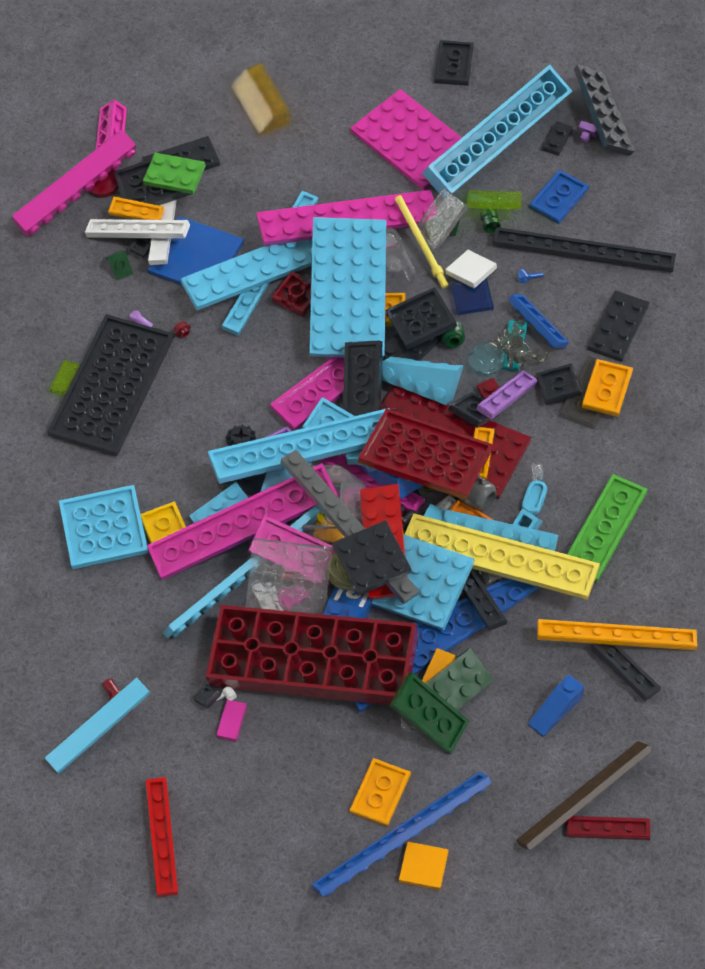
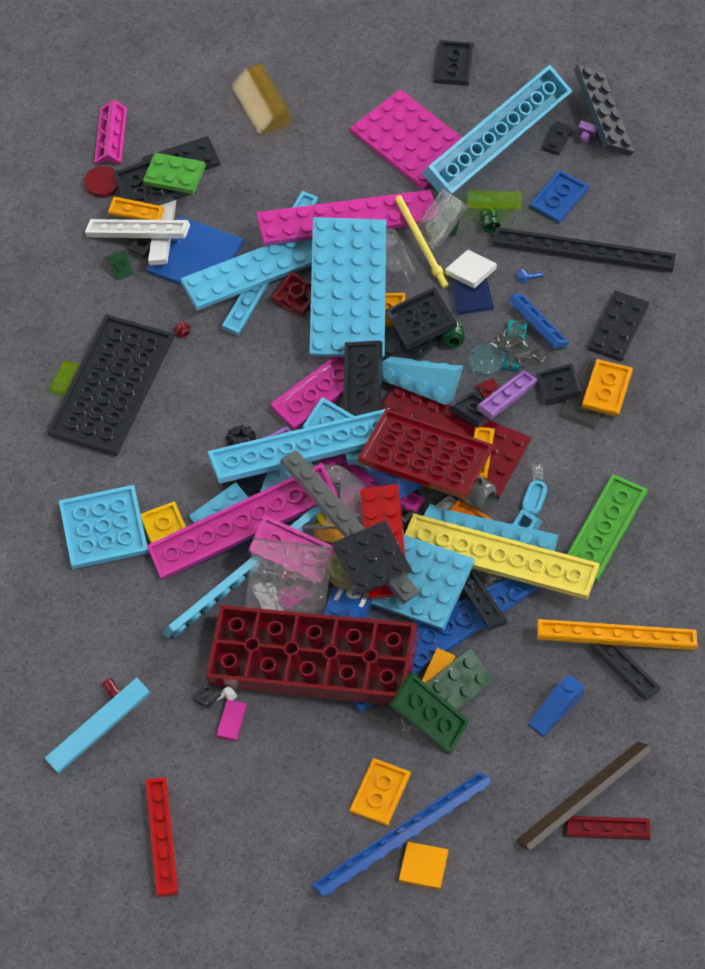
(74, 183): dark pink brick -> none
(136, 317): medium lavender arm -> none

